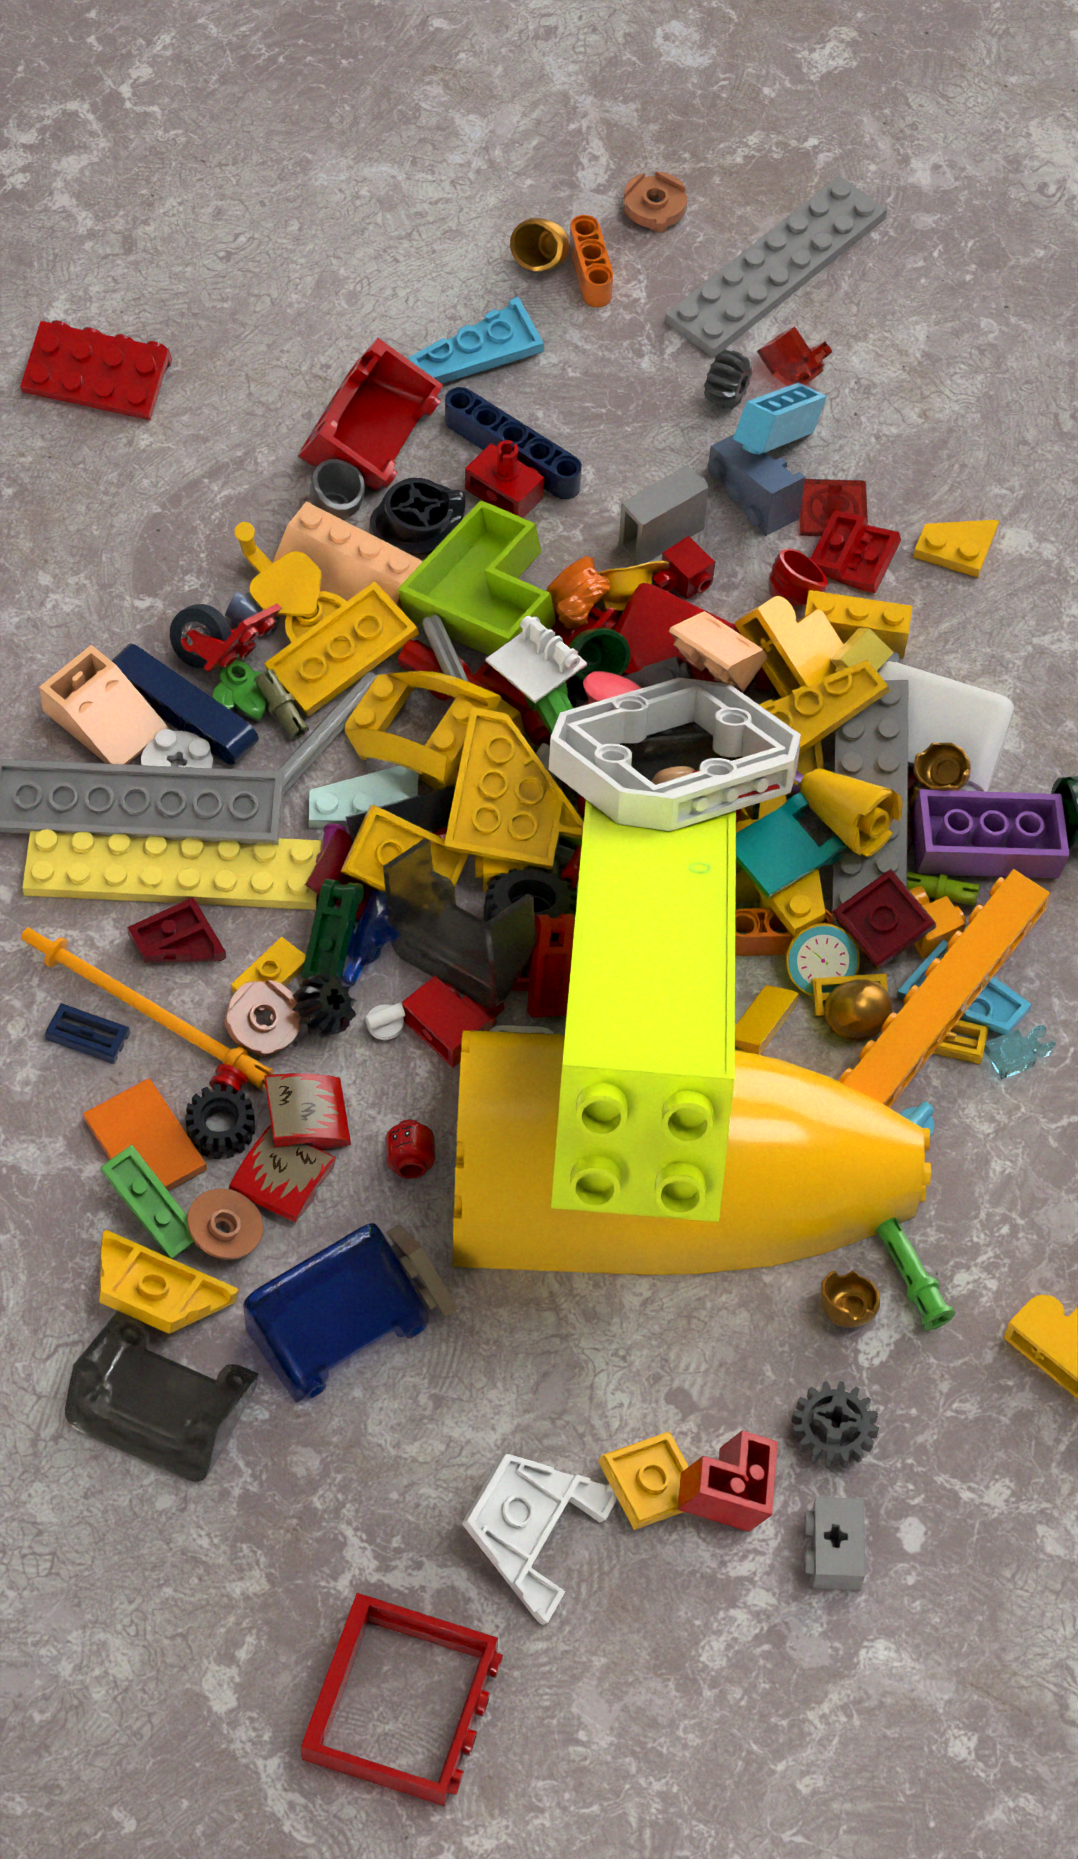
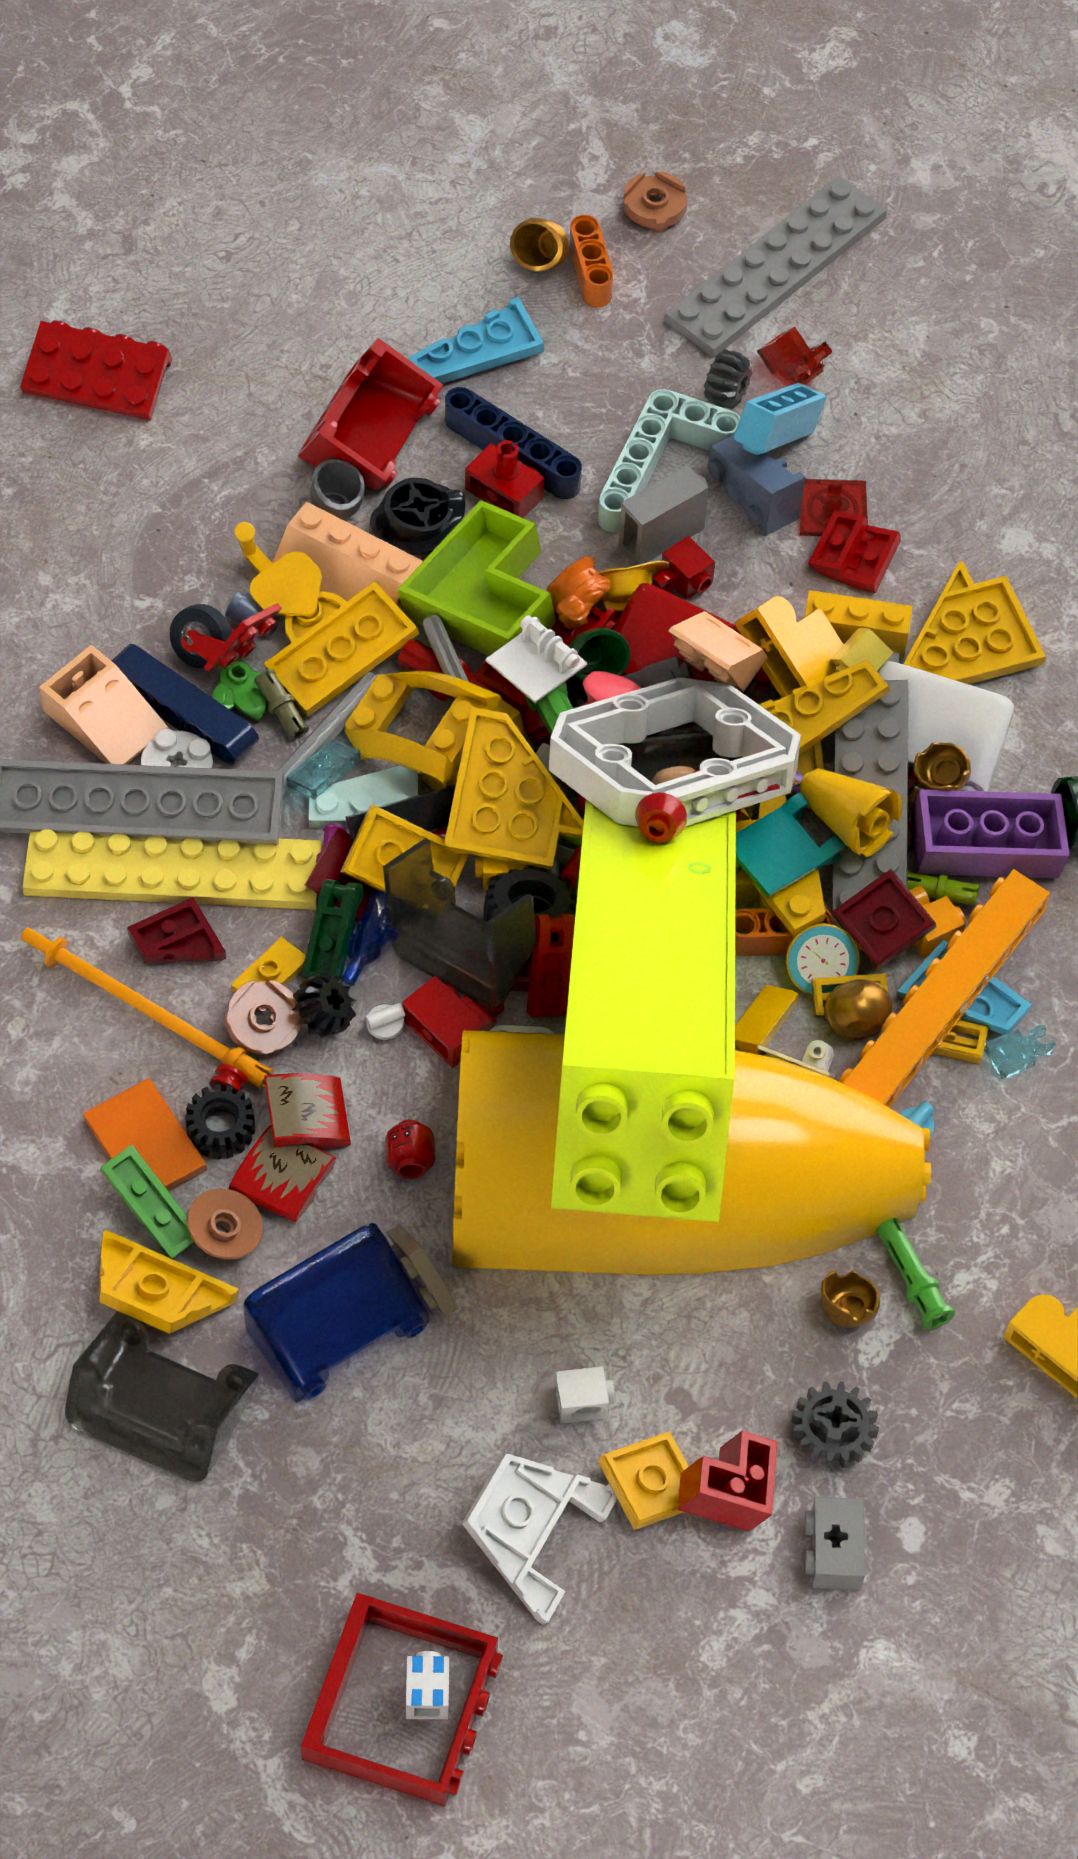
(108, 1054): dark blue tile -> none
(323, 768): none -> clear light blue plate
(427, 1686): none -> white brick
(583, 1394): none -> white brick
(660, 817): none -> red cone
(662, 418): none -> light aqua beam
(794, 576): red hat -> none
(816, 1058): none -> white hinge
(957, 544): yellow wing -> none
(976, 632): none -> yellow wing

